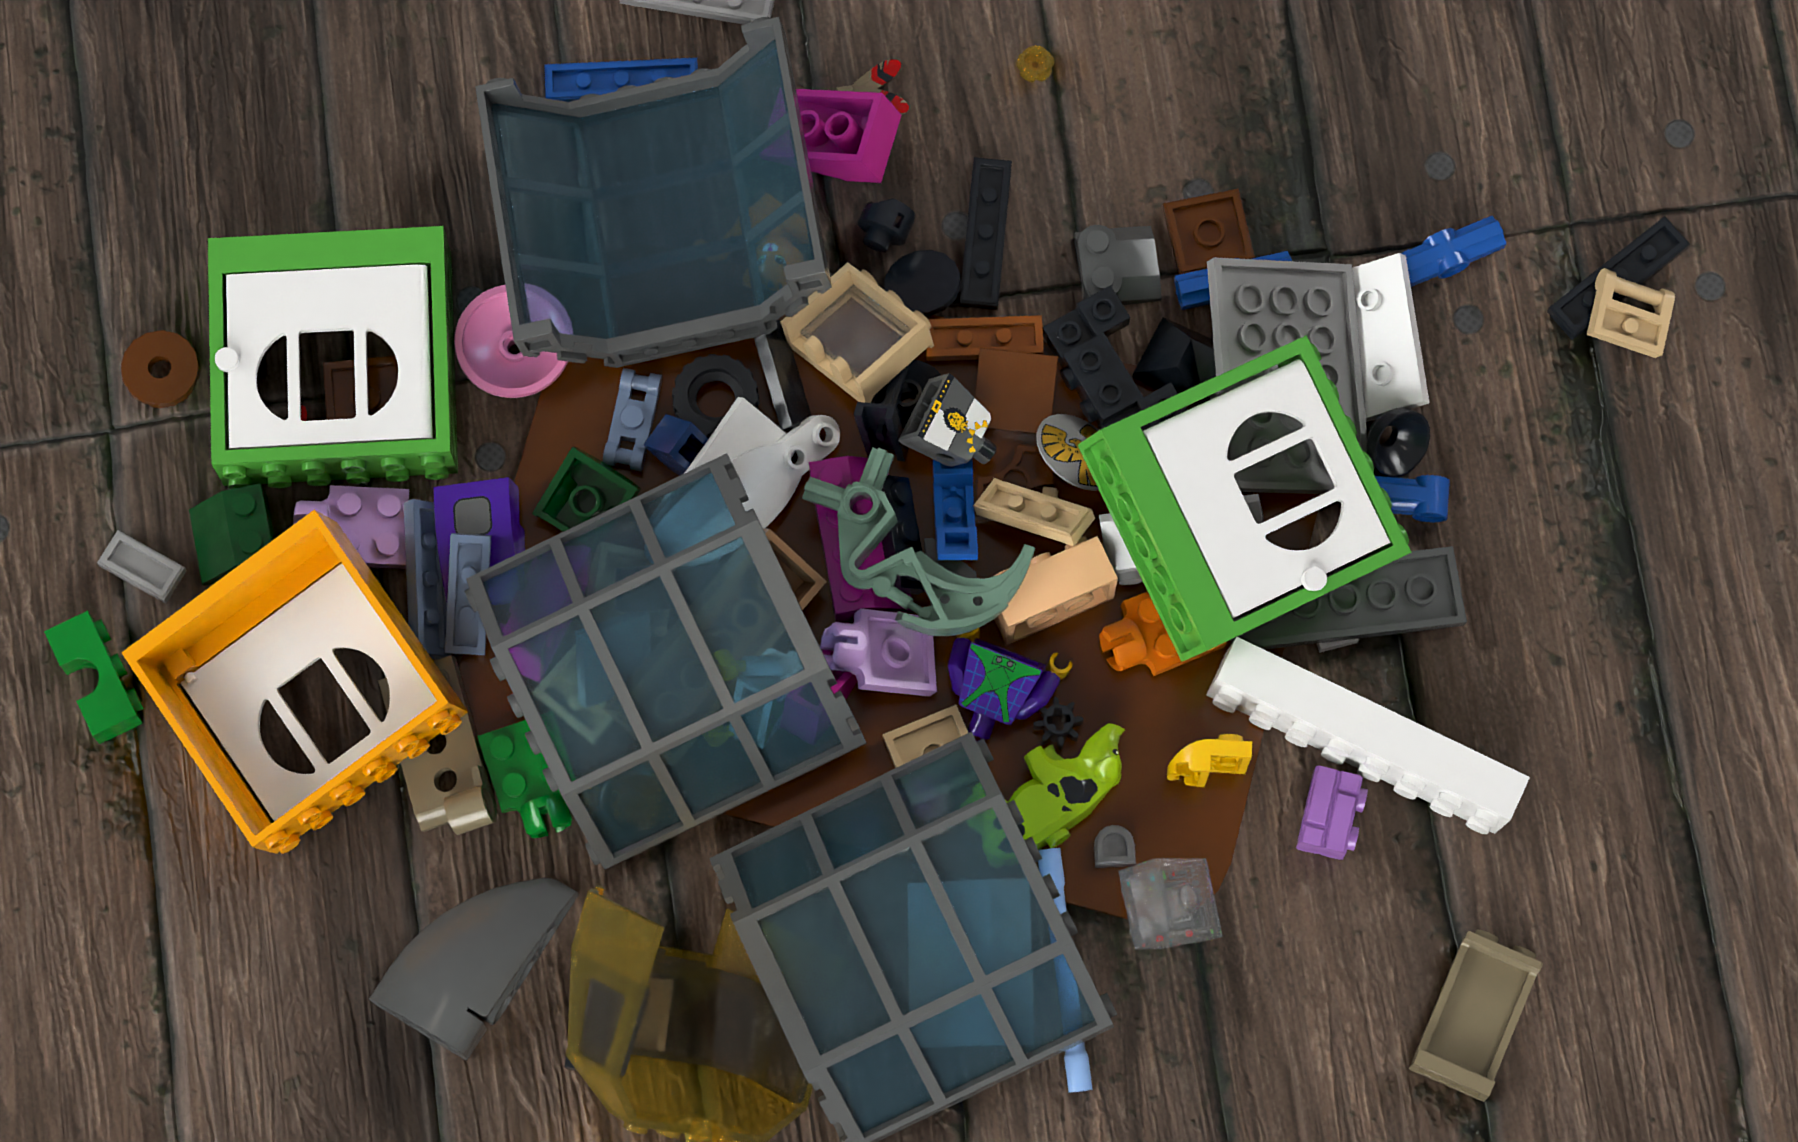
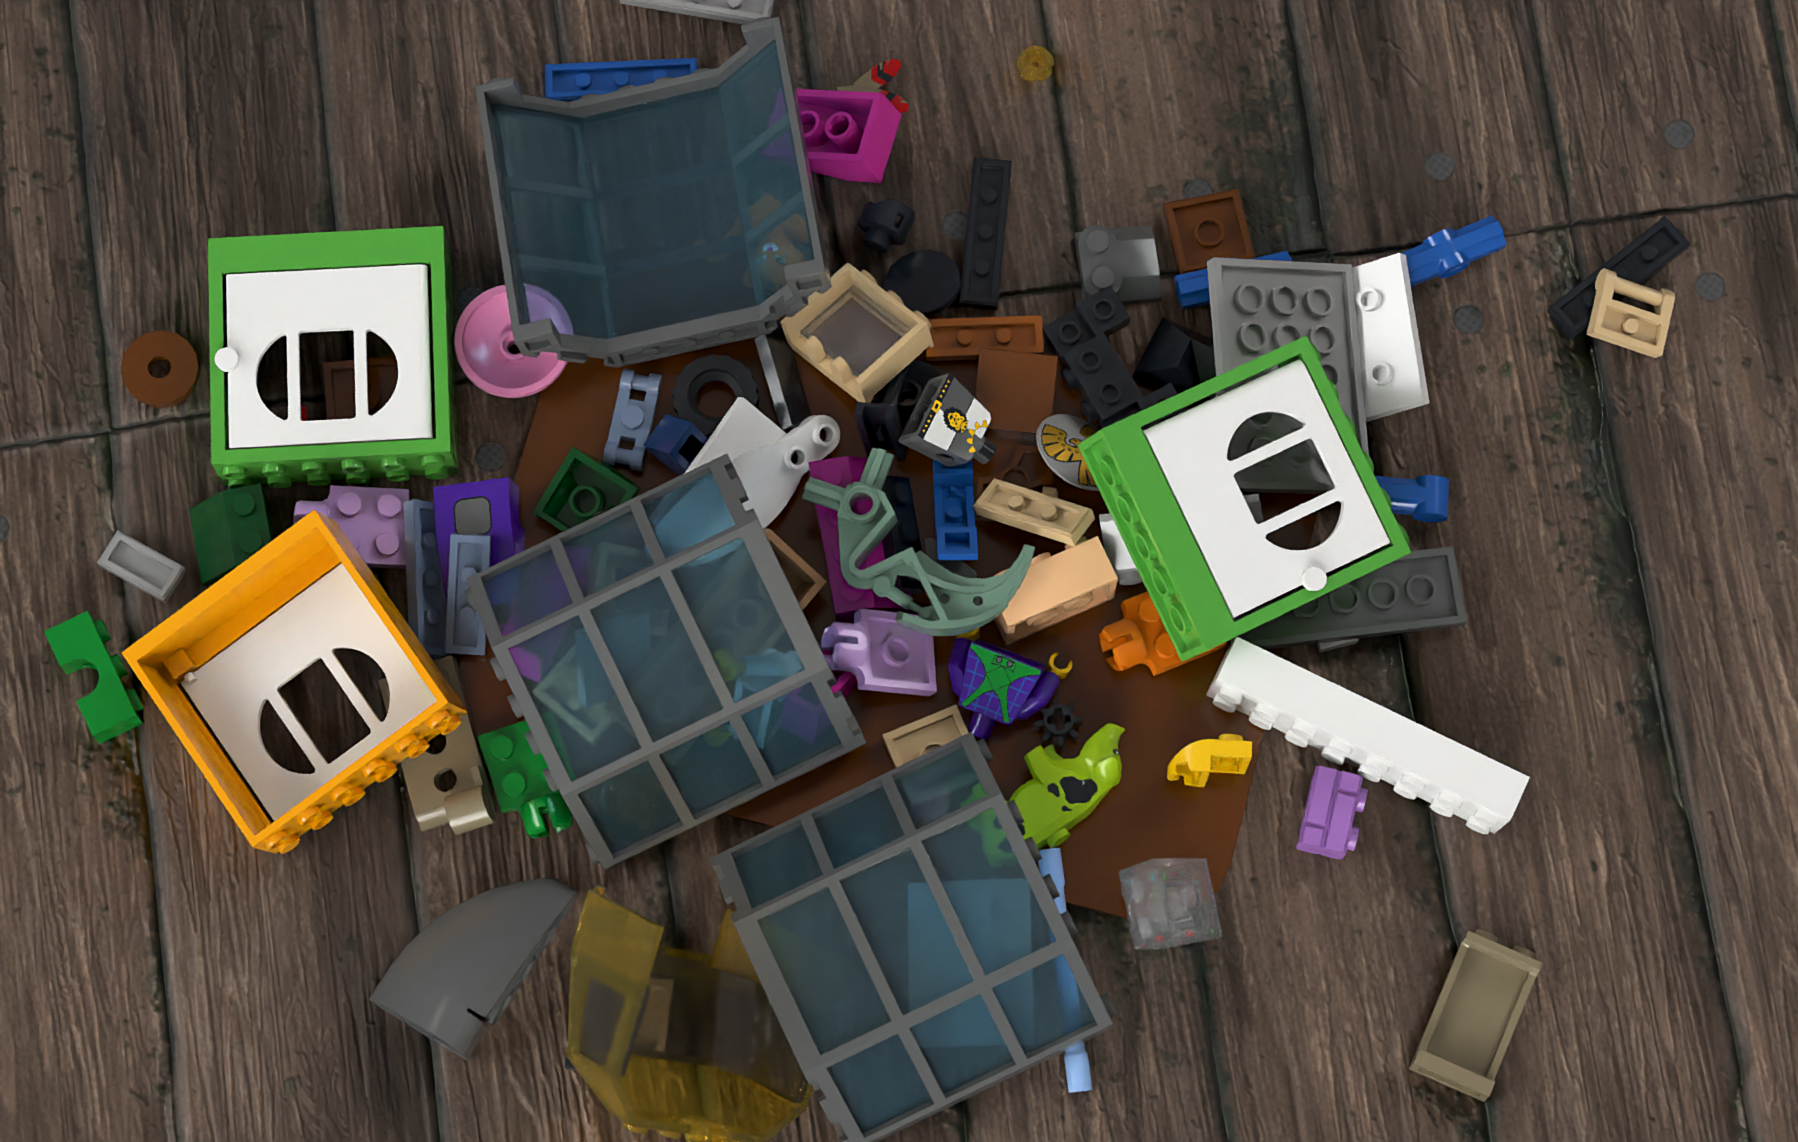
(1114, 848): flat silver tile -> none
(1405, 445): black piece -> none

